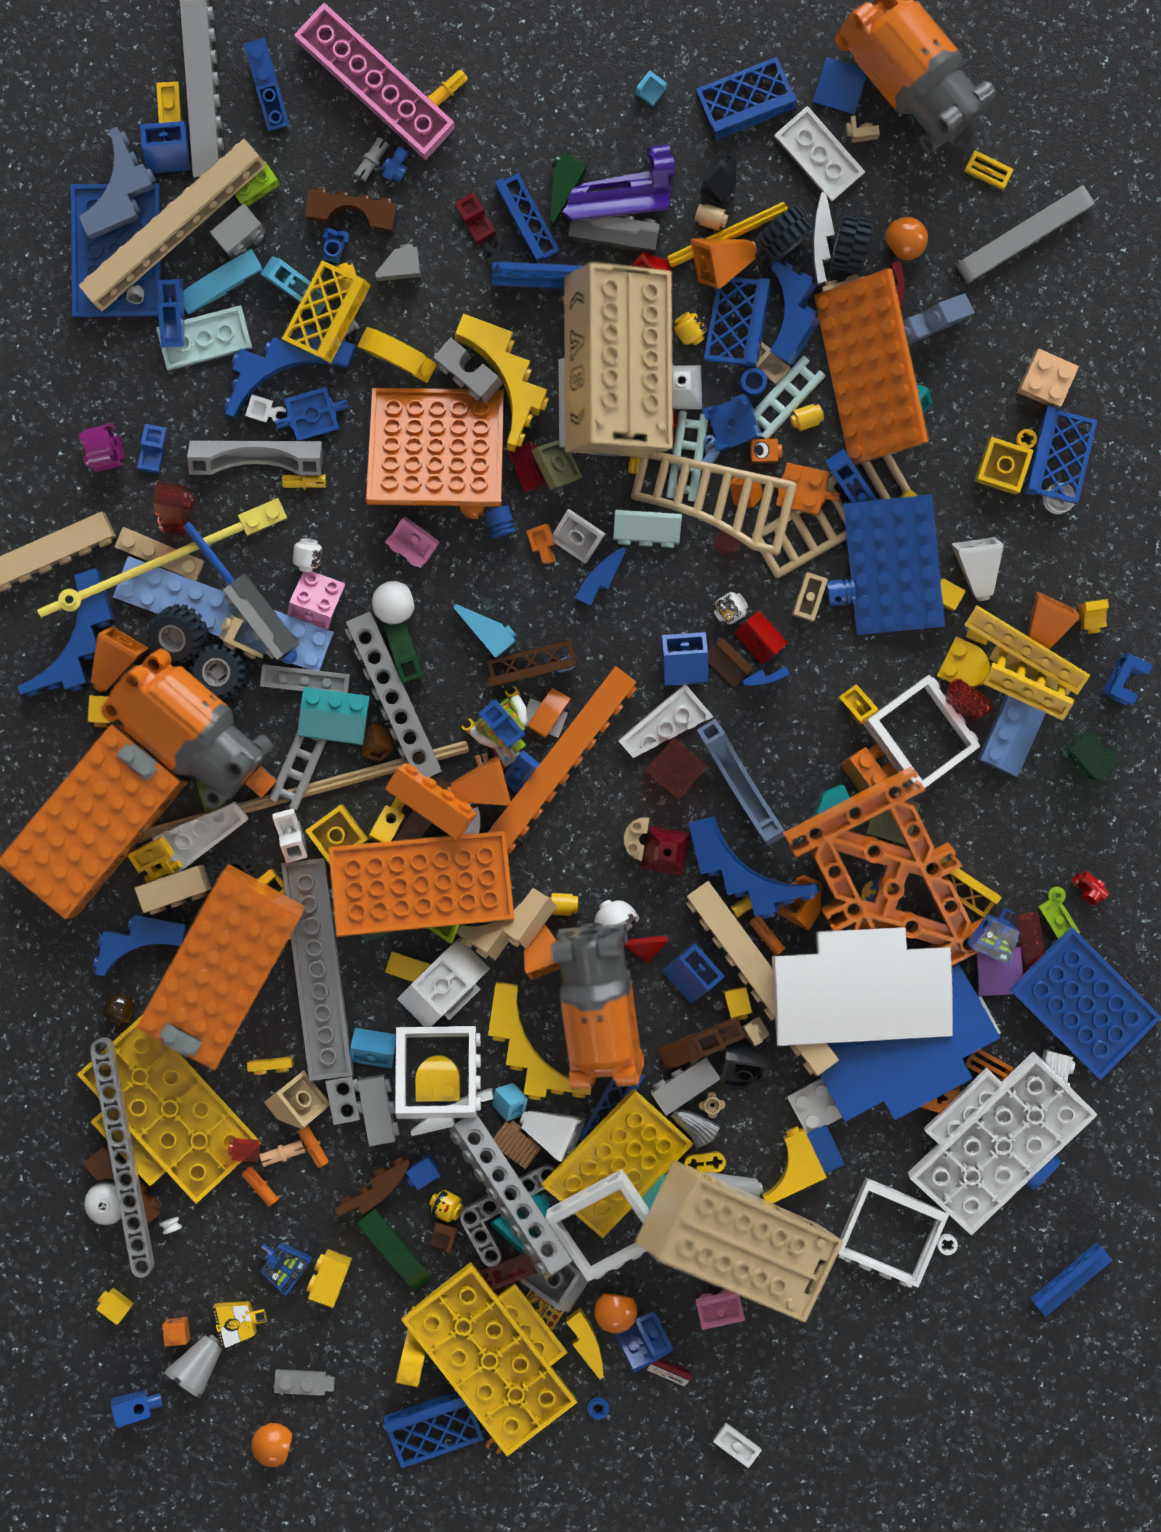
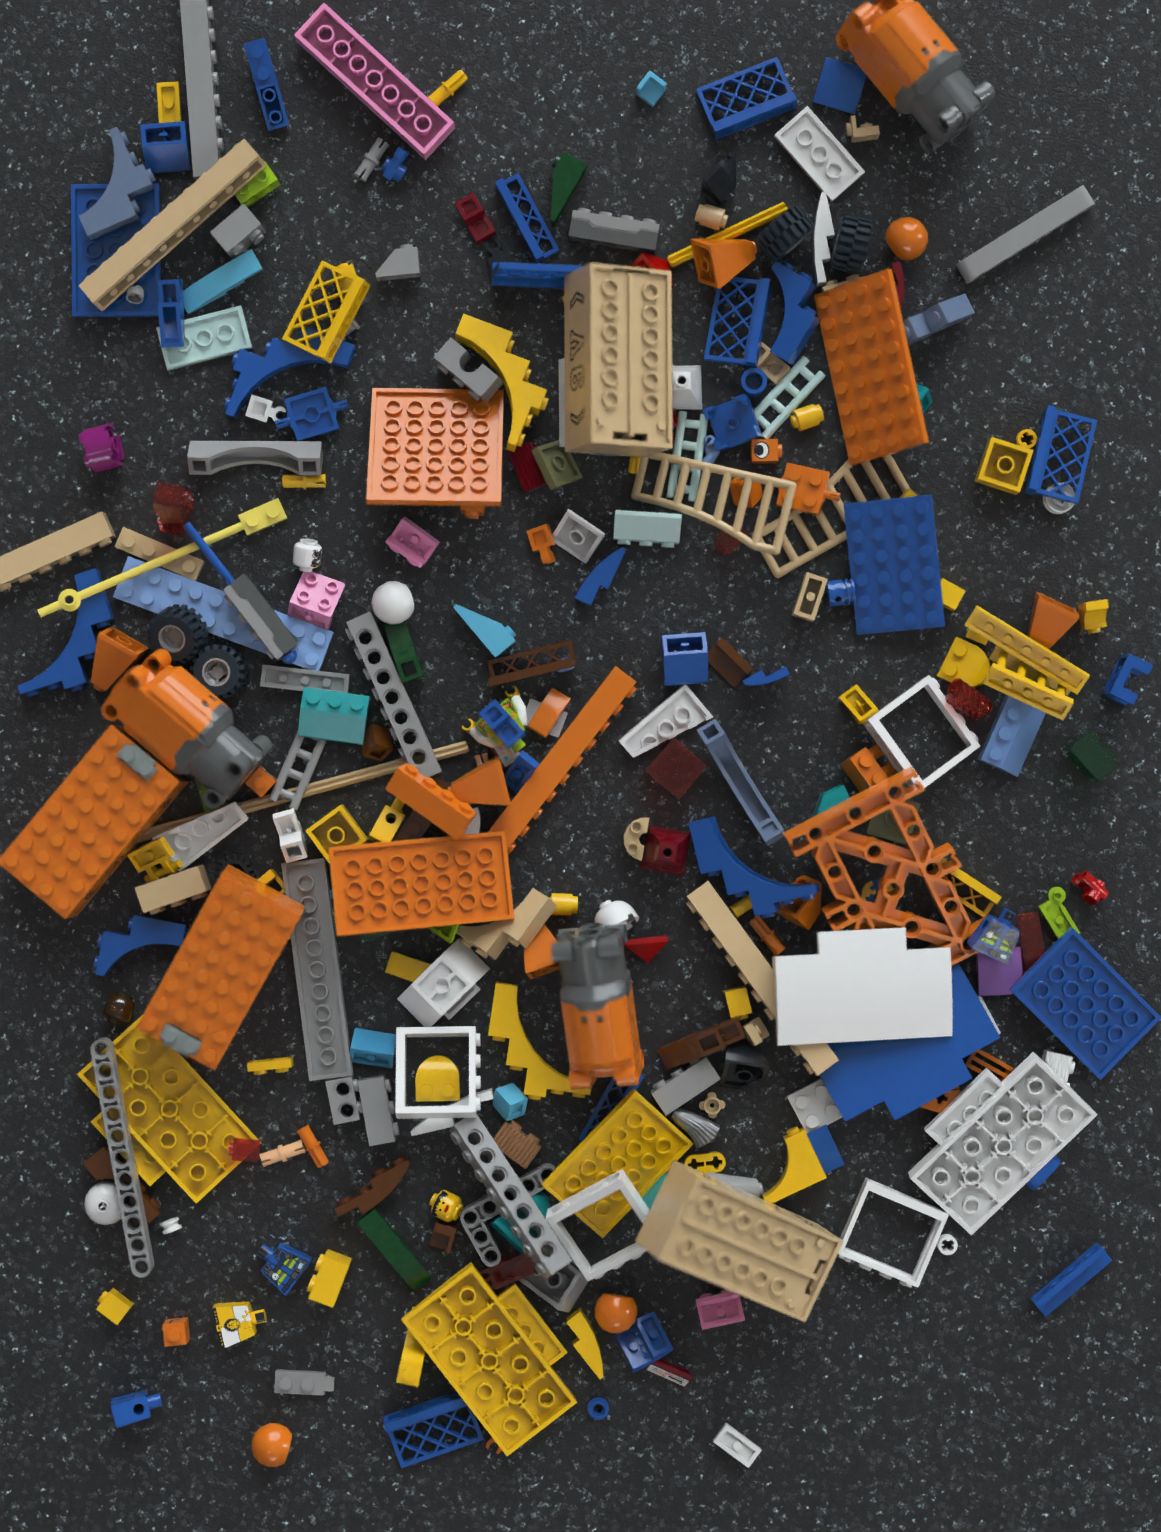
(94, 711): yellow brick -> none
(152, 448): blue slope -> none
(196, 1365): light grey cone -> none
(229, 630): tan bracket -> none
(260, 1186): orange axle -> none
(290, 281): medium azure slope -> none
(297, 1101): tan slope -> none
(323, 206): reddish brown arch -> none
(335, 243): blue plate -> none
(397, 353): yellow arch -> none
(422, 1172): blue brick -> none
(500, 521): blue piece -> none
(545, 1310): sticker -> none
(553, 1131): white slope -> none
(637, 191): dark purple panel -> none
(690, 328): yellow head -> none
(693, 973): blue slope -> none
(731, 608): head -> none
(760, 637): red panel -> none
(849, 477): blue slope -> none
(979, 564): white slope -> none
(1001, 185): yellow tile -> none
(1047, 379): light nougat brick -> none

